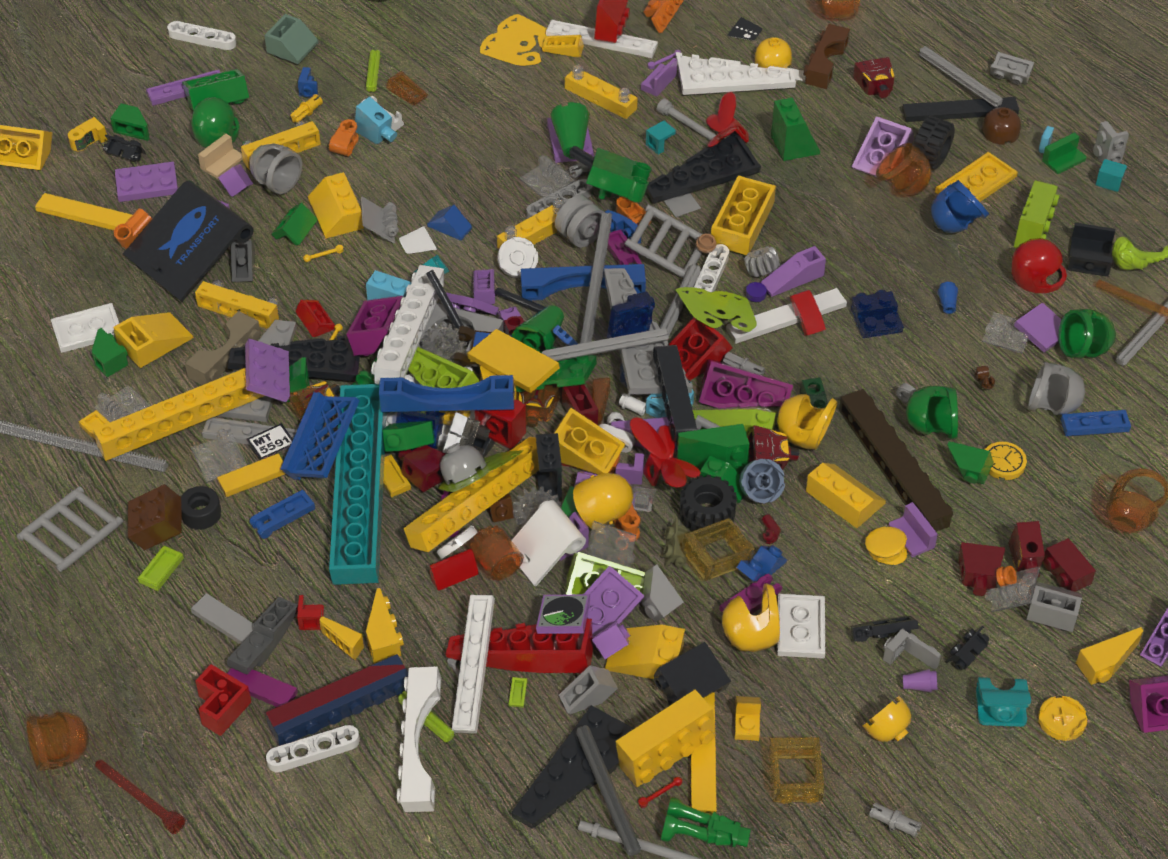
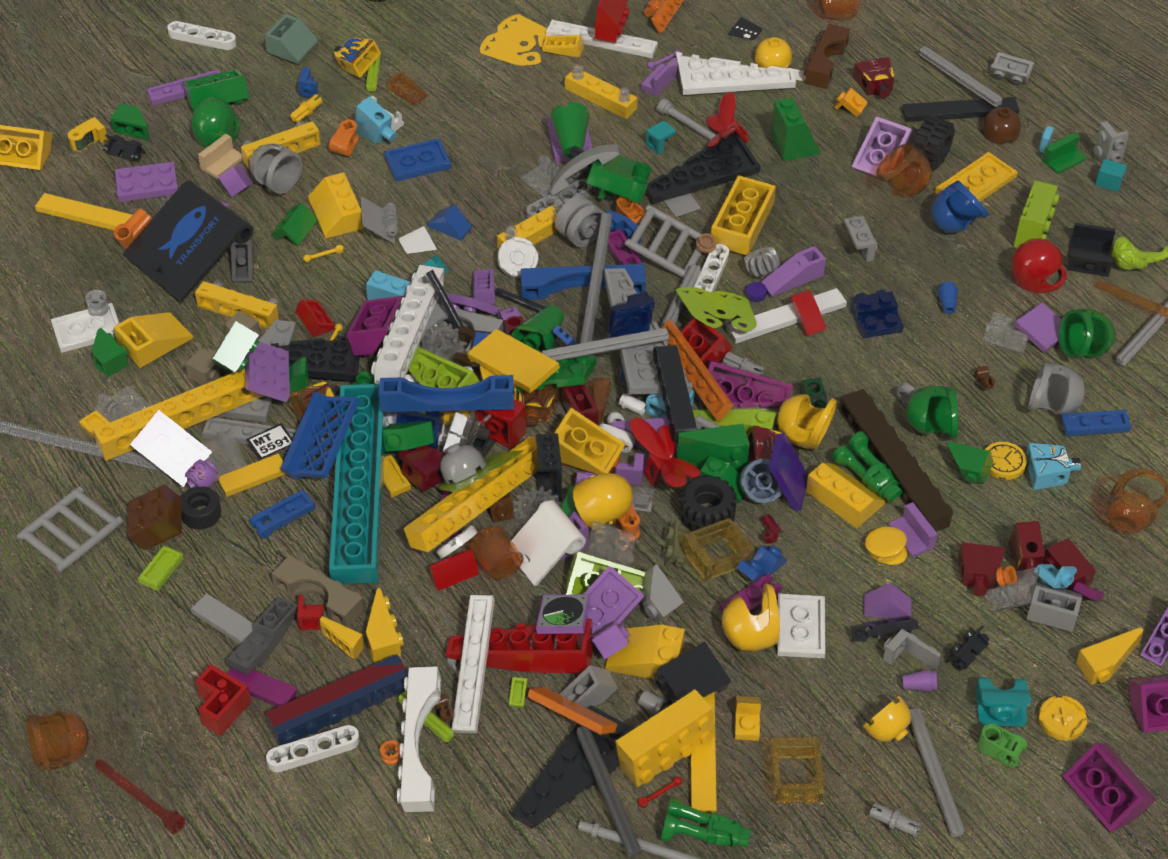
(97, 302): none -> light grey wheel
(169, 447): none -> plate
(202, 474): none -> medium lavender head
(235, 348): none -> slope
(296, 577): none -> dark tan arch
(357, 55): none -> yellow torso
(389, 745): none -> orange bush
(417, 159): none -> blue tile
(446, 713): none -> reddish brown arm
(572, 710): none -> orange tile
(603, 153): none -> light grey slope
(652, 702): none -> light grey piece
(698, 374): none -> orange tile
(788, 471): none -> dark purple tile
(852, 101): none -> light orange bracket
(862, 236): none -> light grey bracket
(877, 477): none -> green piece
(887, 602): none -> medium lavender slope
(936, 774): none -> light grey axle
(1002, 745): none -> bright green piece
(1049, 465): none -> medium azure torso
(1057, 578): none -> medium azure bracket
(1093, 594): none -> magenta tile
(1109, 787): none -> magenta slope

